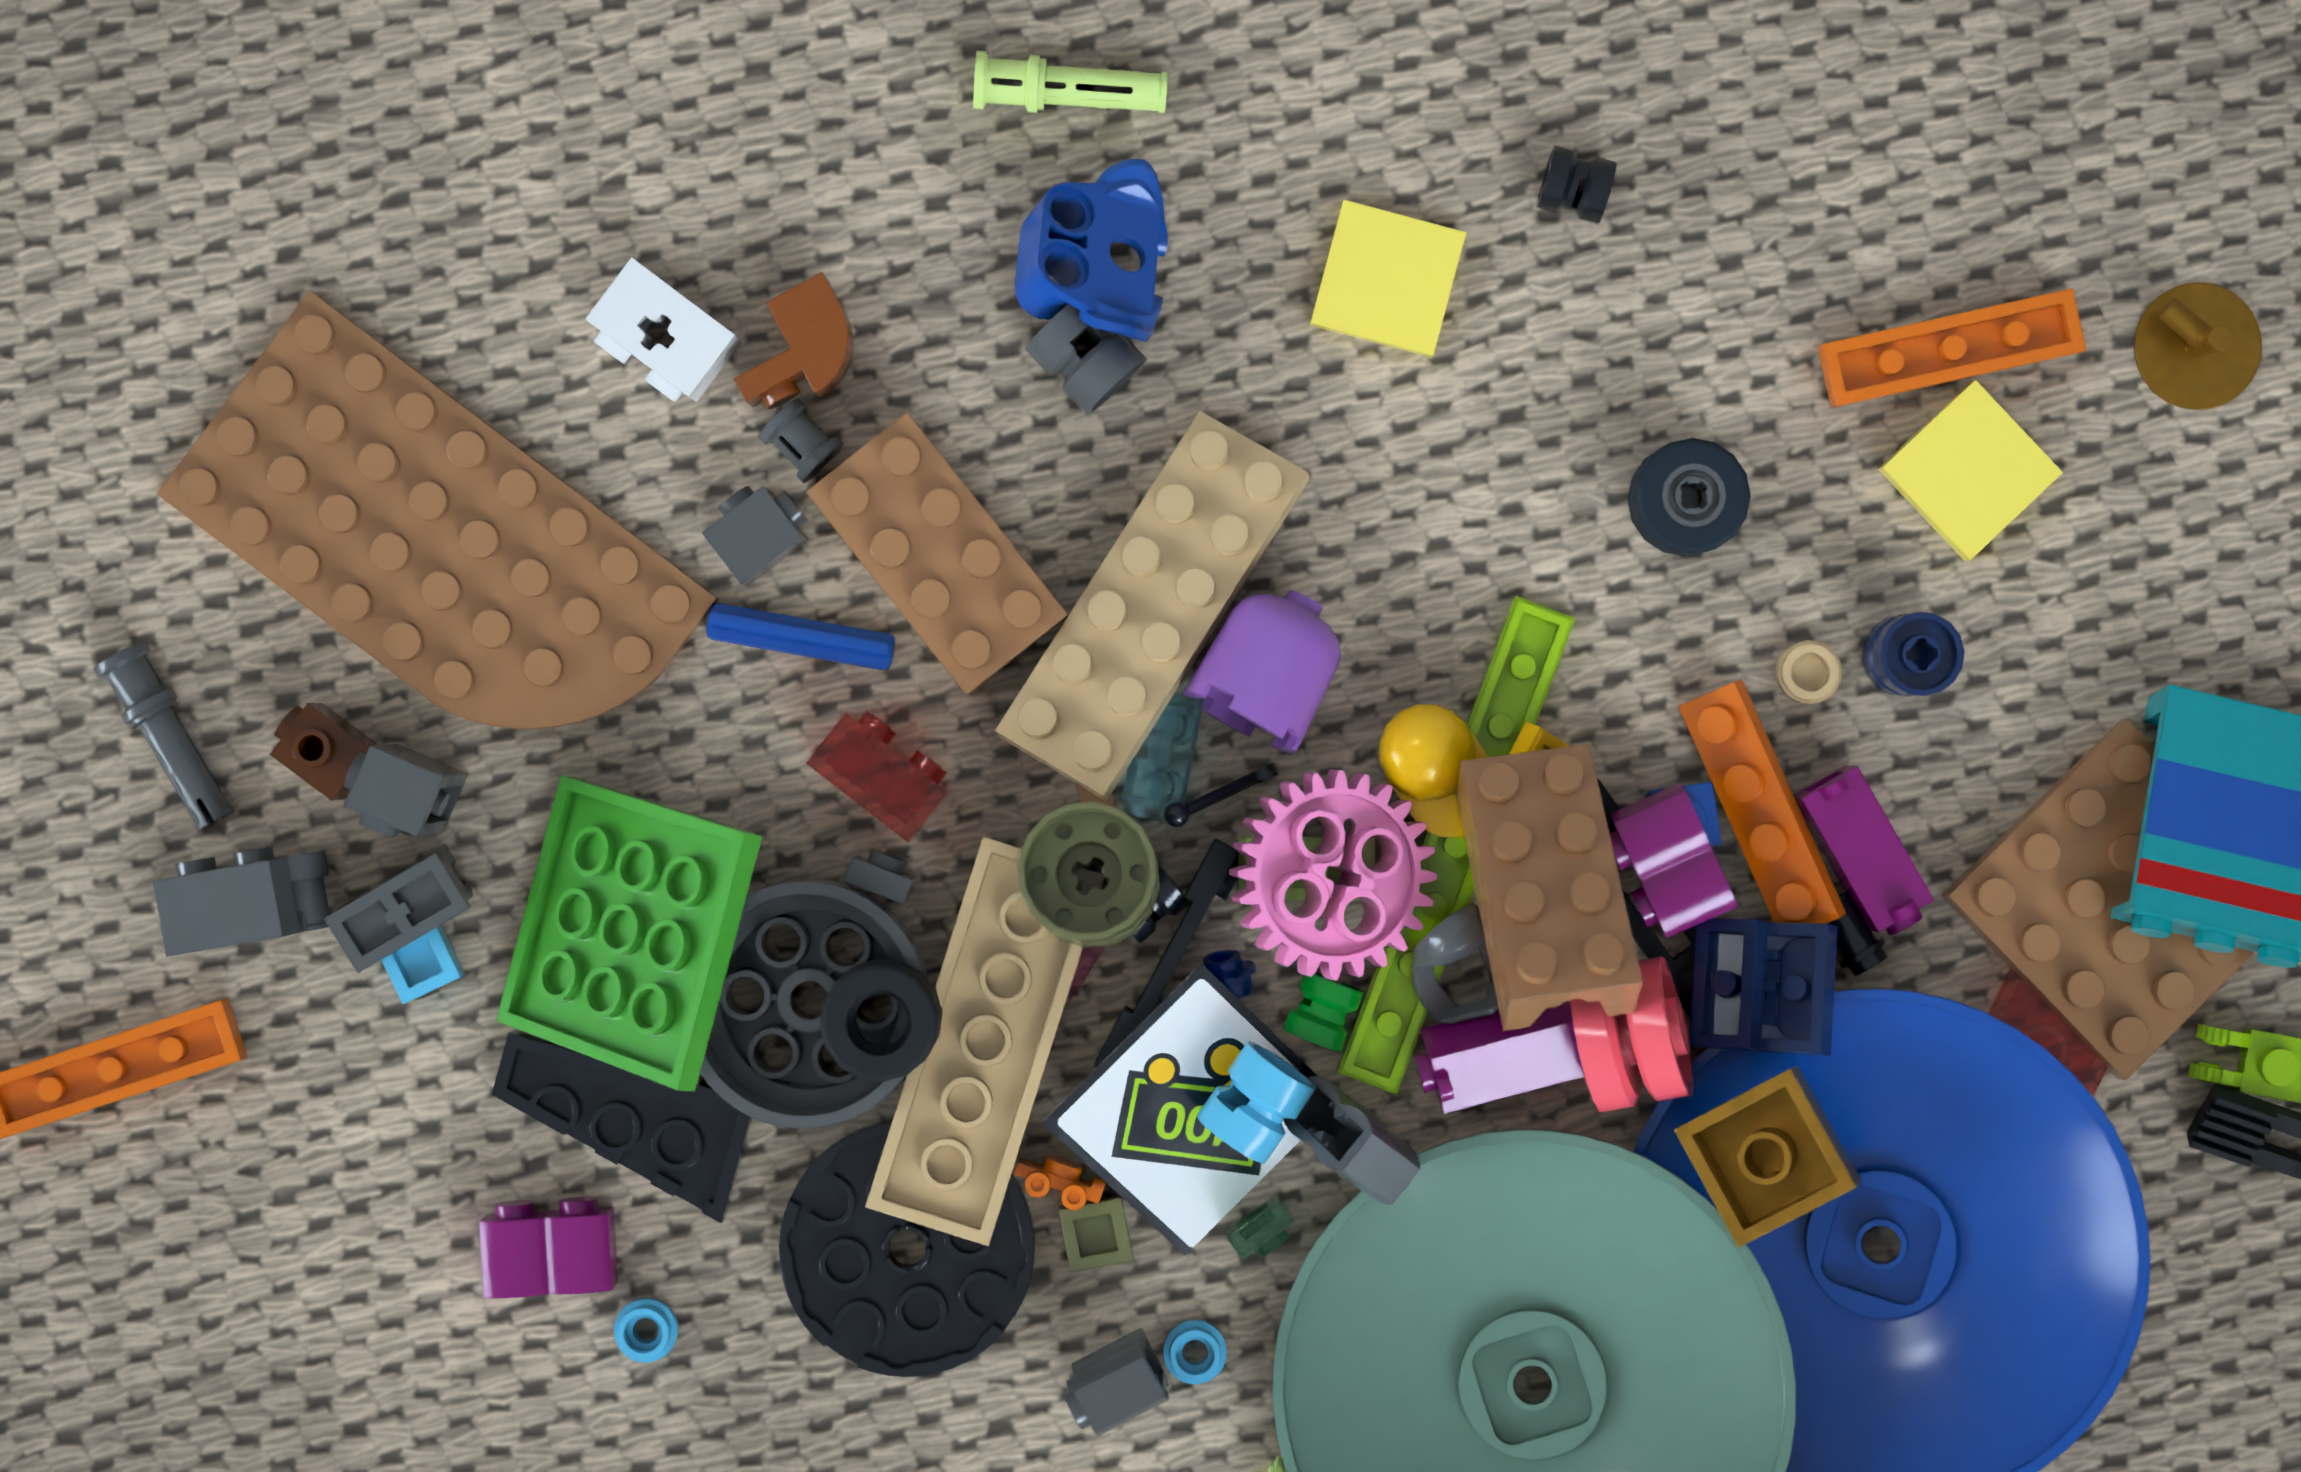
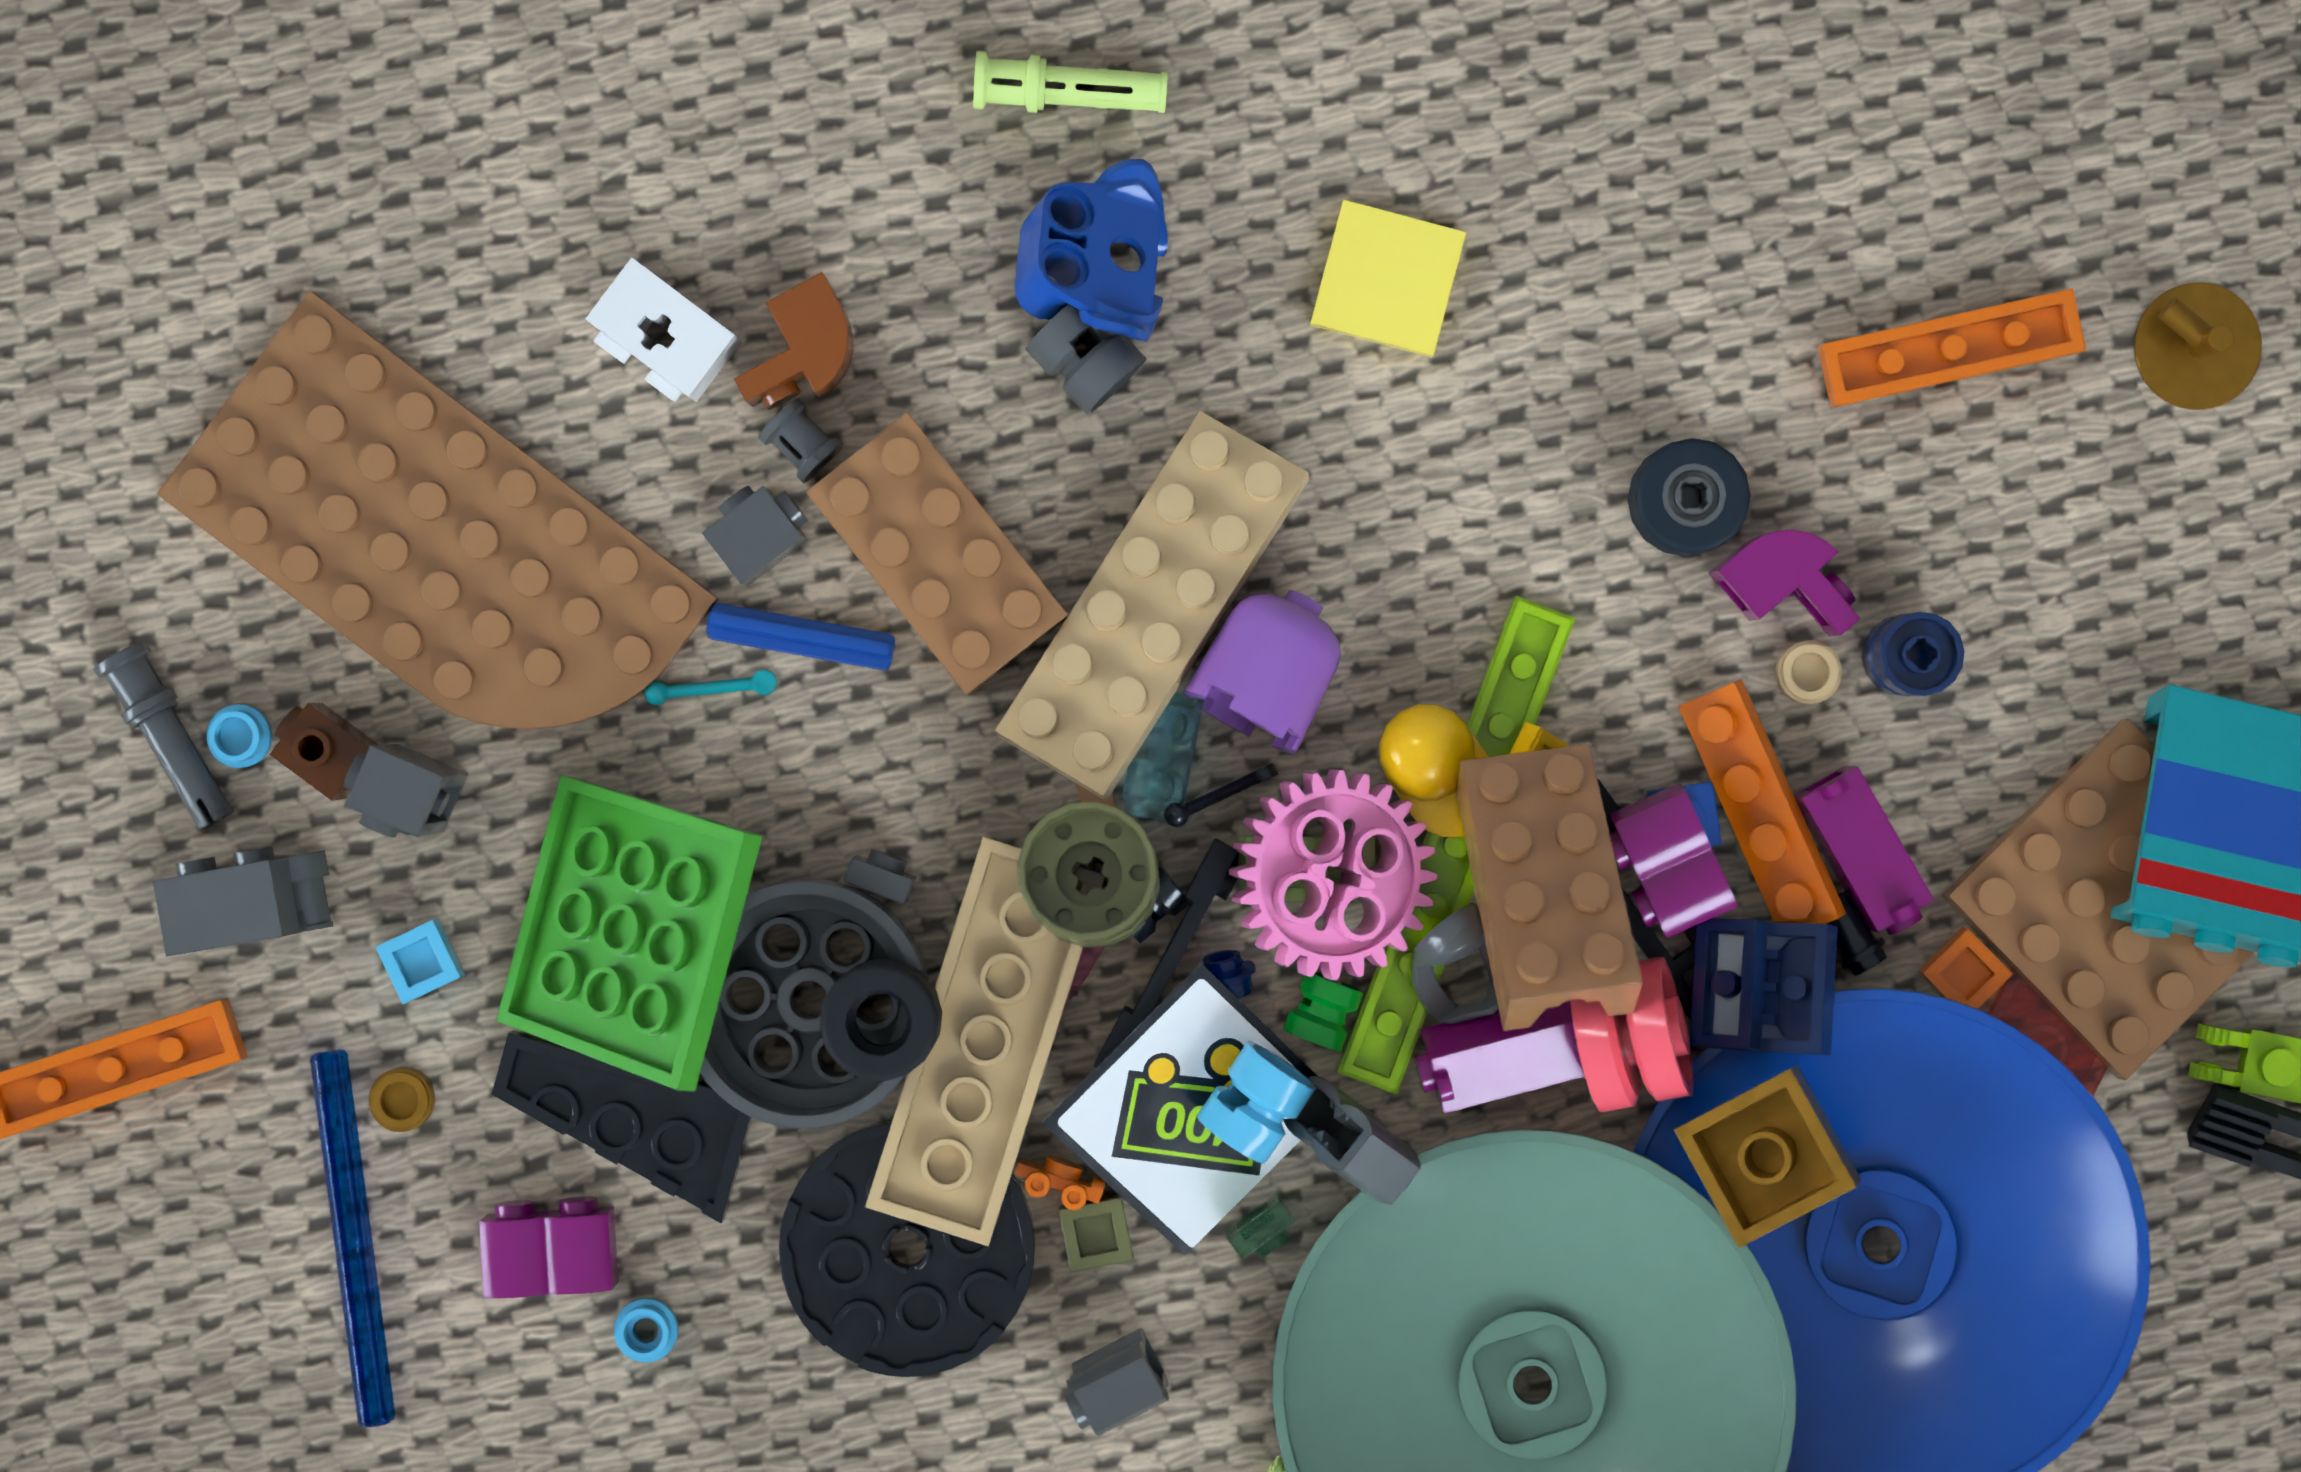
(239, 736): none -> medium azure plate
(352, 1238): none -> clear blue axle
(400, 909): dark grey hinge -> none
(402, 1099): none -> pearl gold tile
(762, 682): none -> teal hinge
(879, 775): clear red brick -> none
(1189, 1371): medium azure plate -> none
(1562, 181): black wheel -> none
(1786, 563): none -> magenta brick
(1965, 970): none -> orange plate
(1970, 470): light yellow tile -> none

